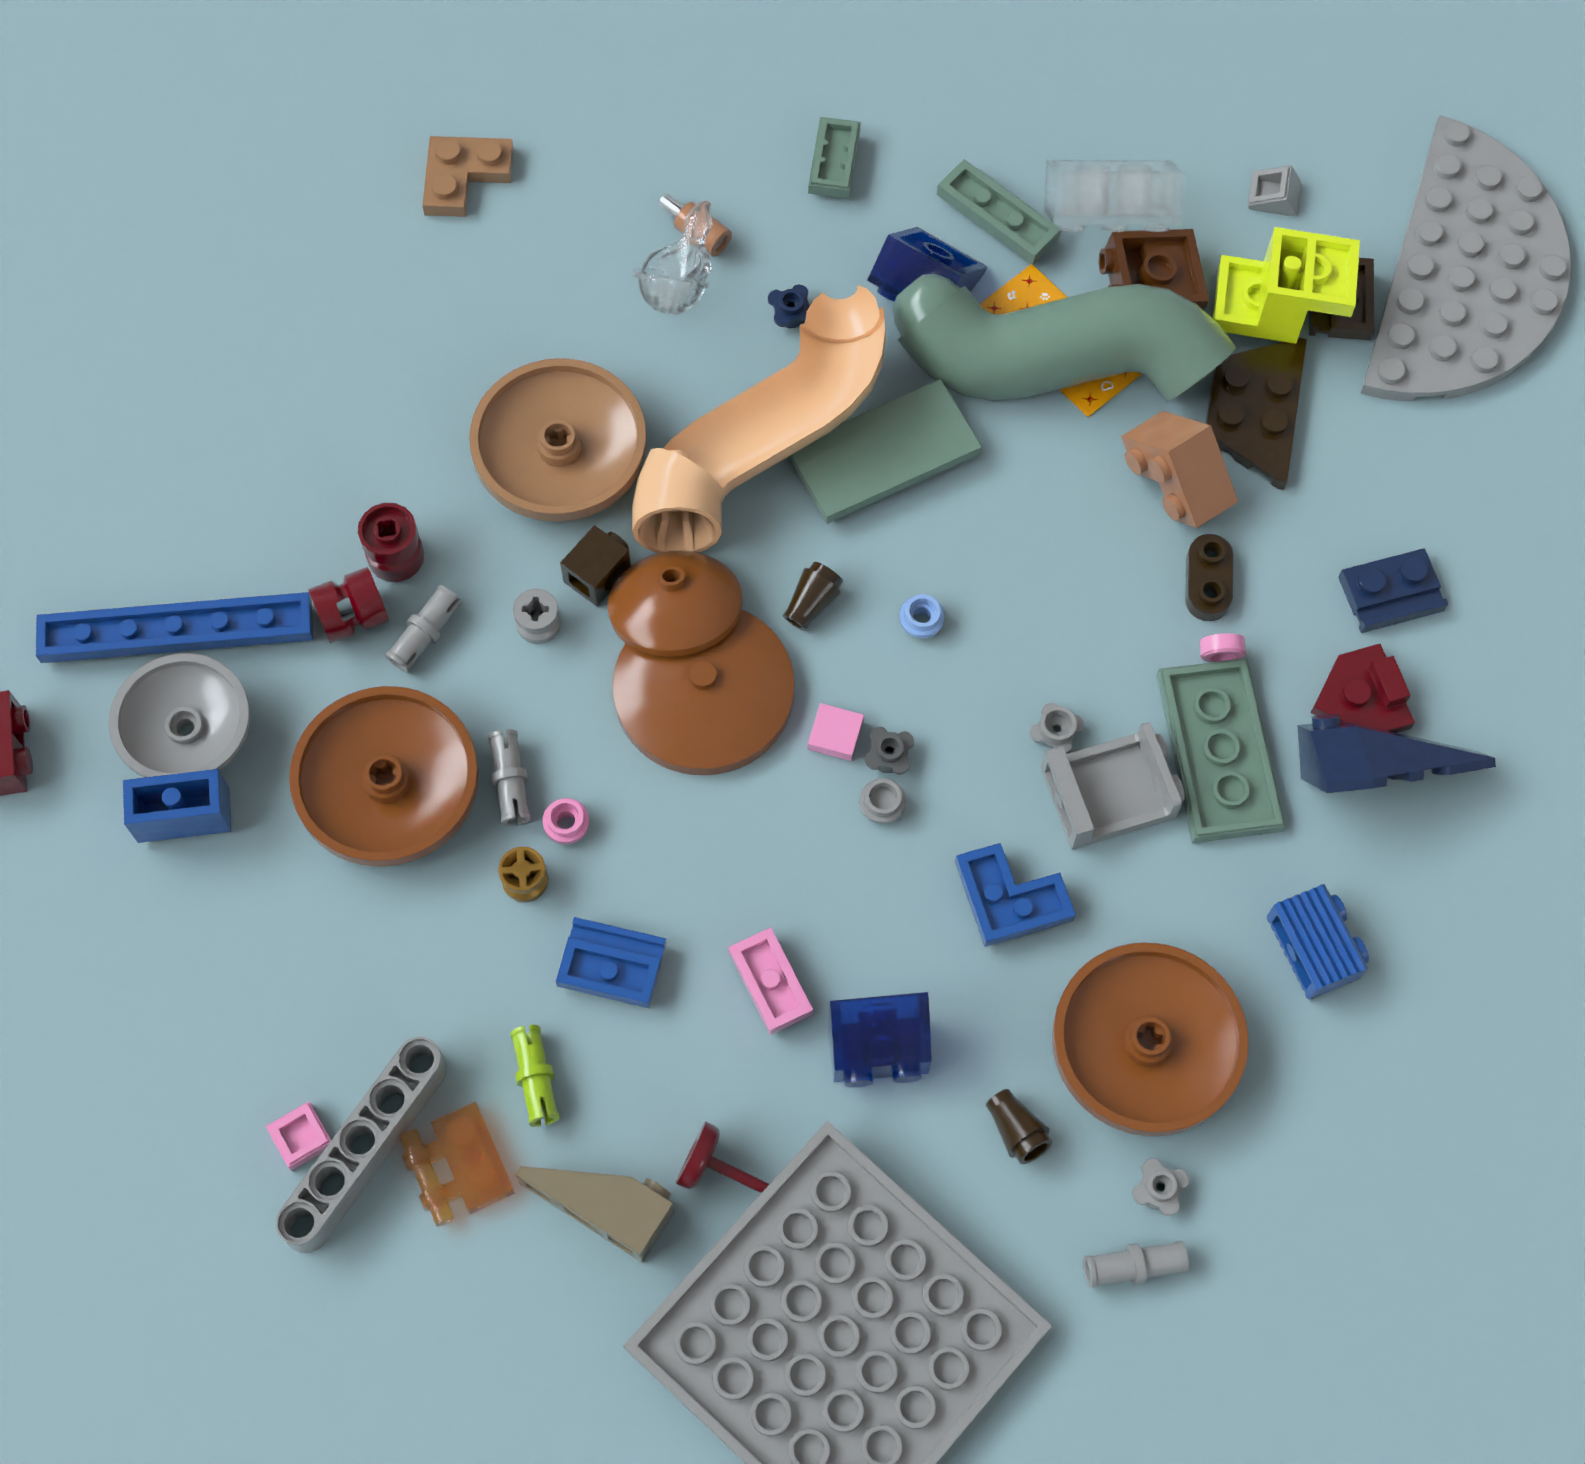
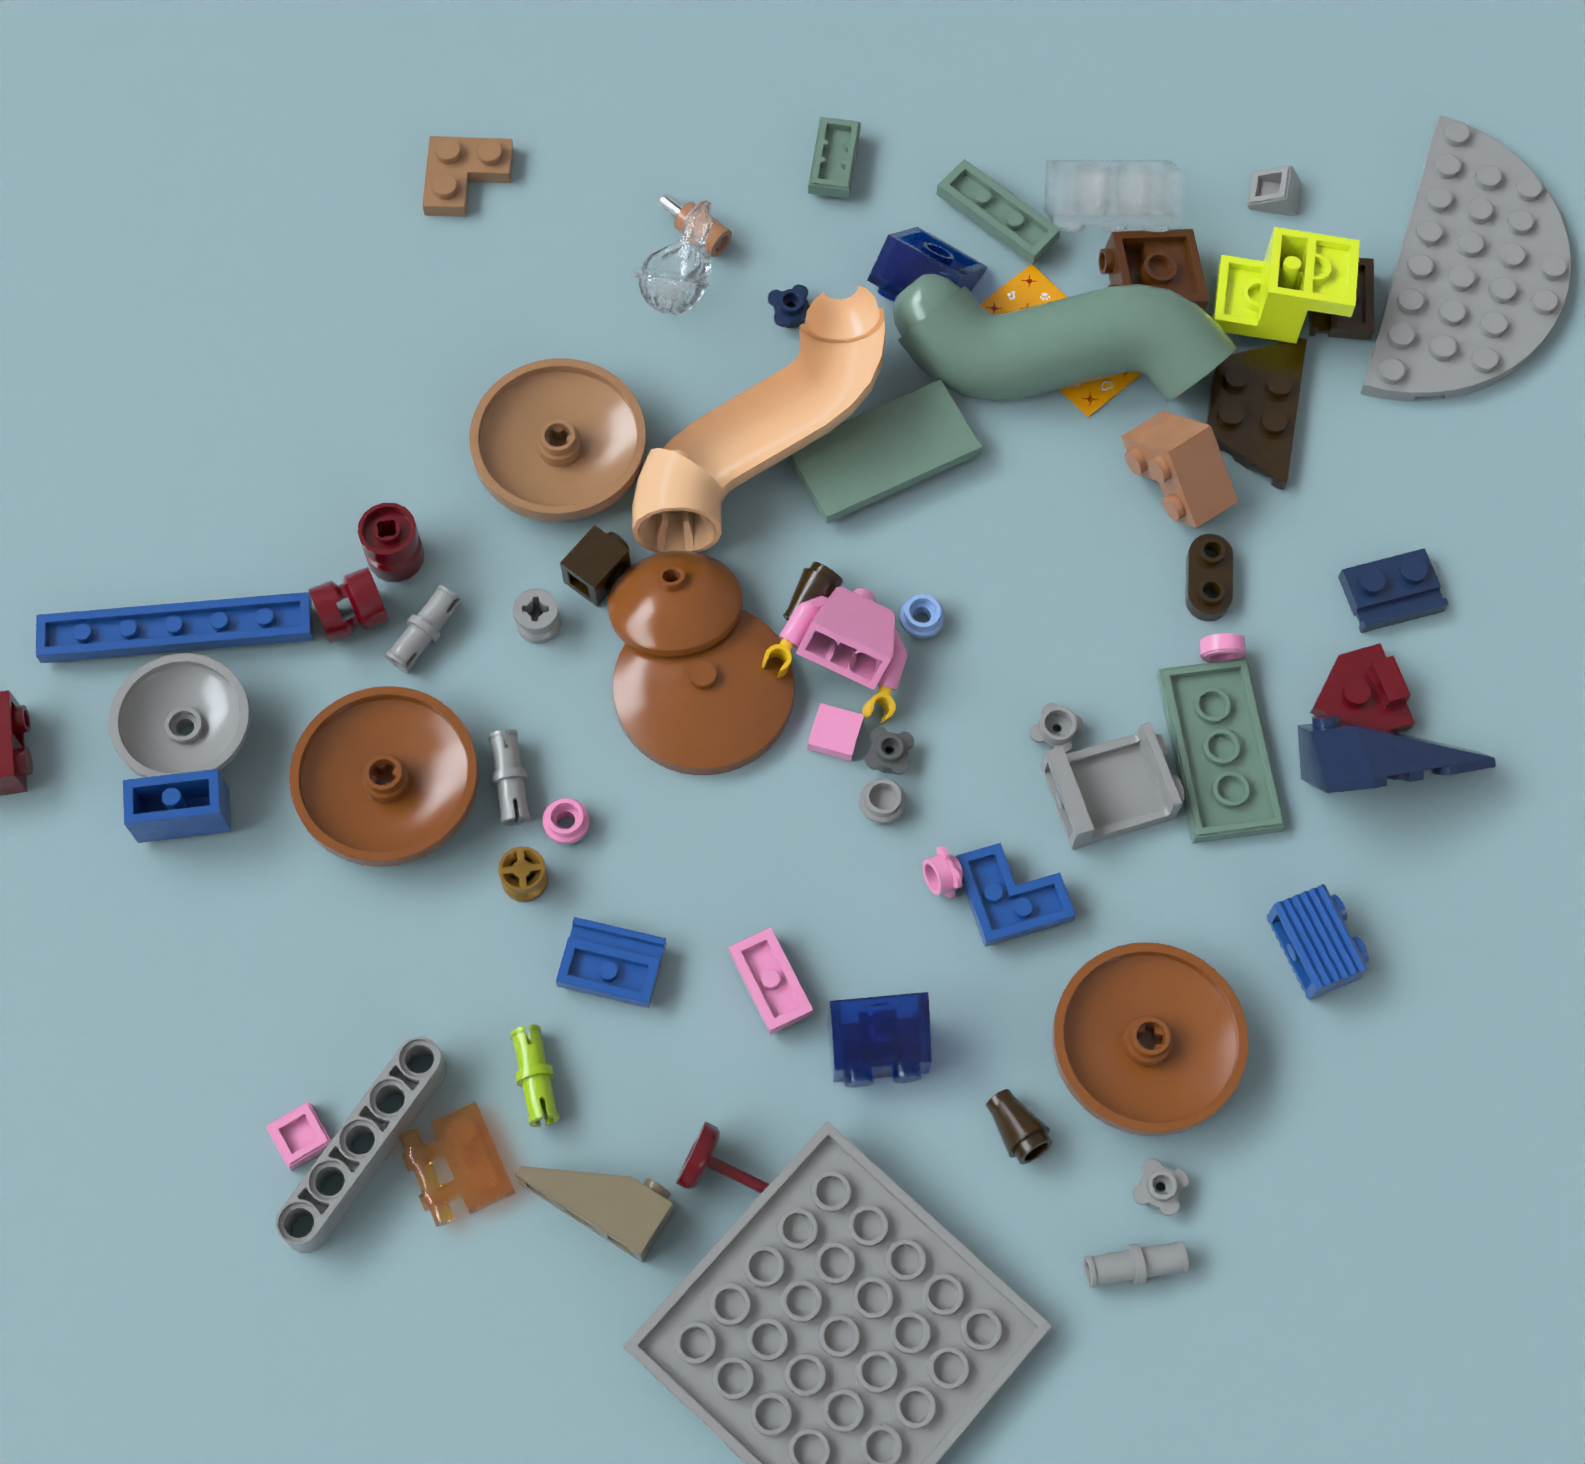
(850, 638): none -> bright pink torso
(943, 873): none -> bright pink plate

